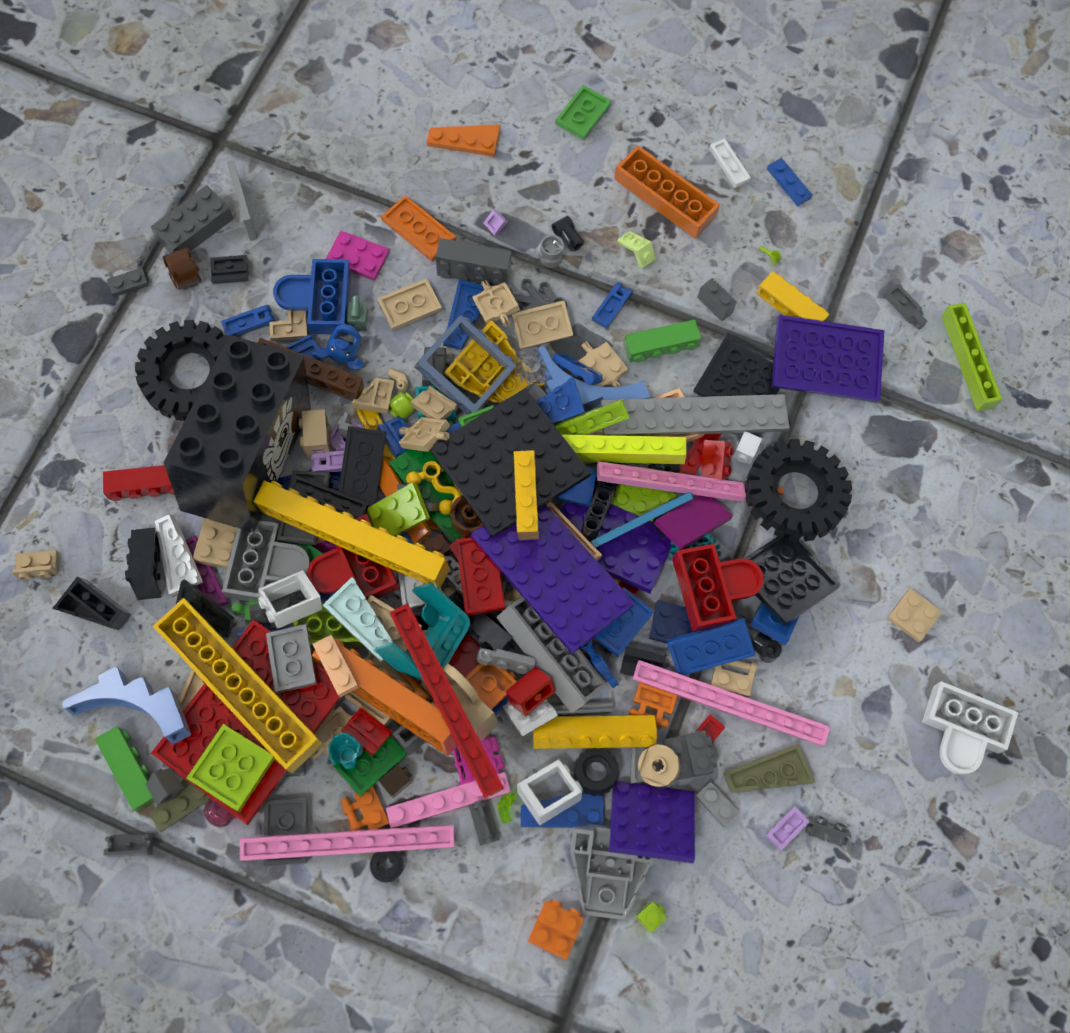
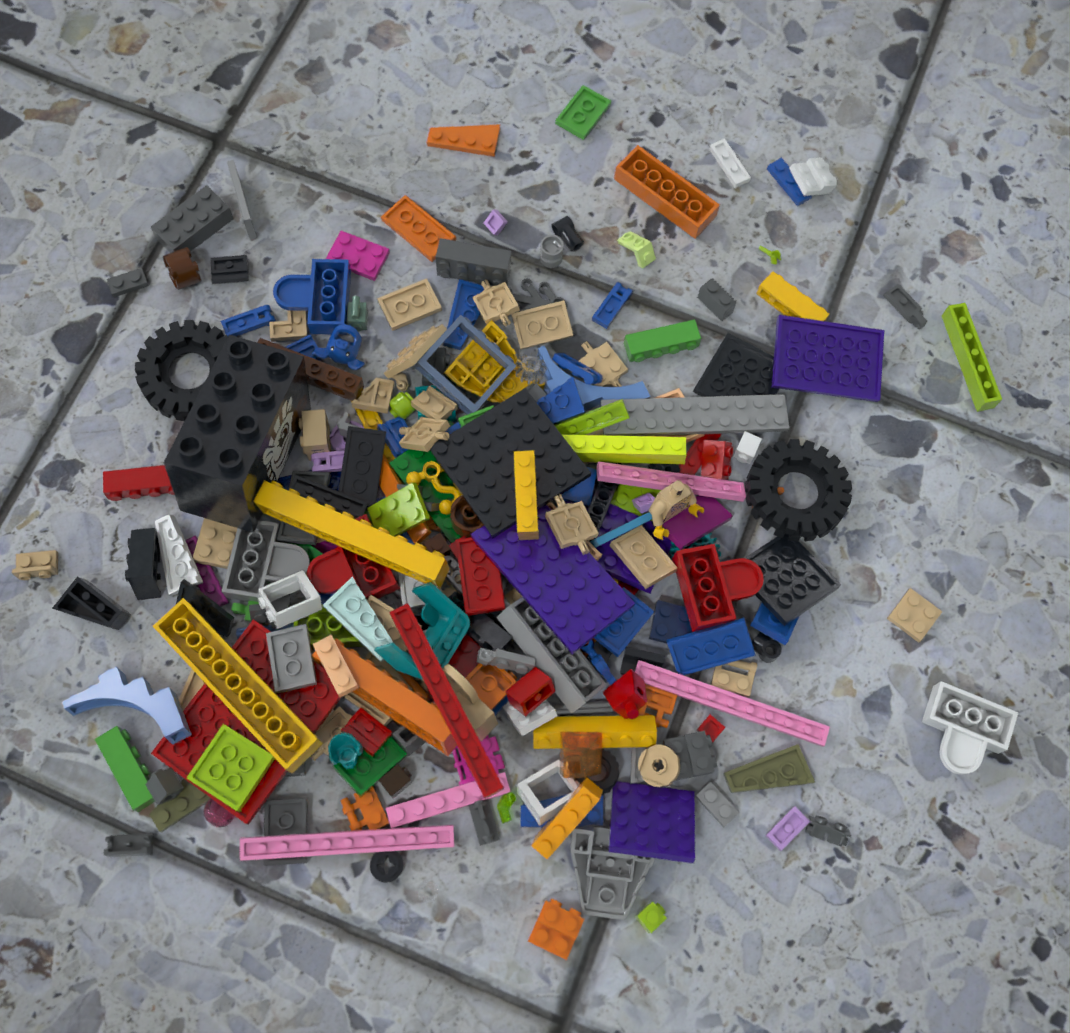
(416, 349): none -> tan plate
(571, 524): none -> tan plate
(572, 813): none -> light orange arch
(580, 754): none -> clear orange slope
(627, 695): none -> red torso
(643, 502): none -> lavender plate
(643, 556): none -> tan plate
(671, 502): none -> tan torso
(813, 177): none -> white plate

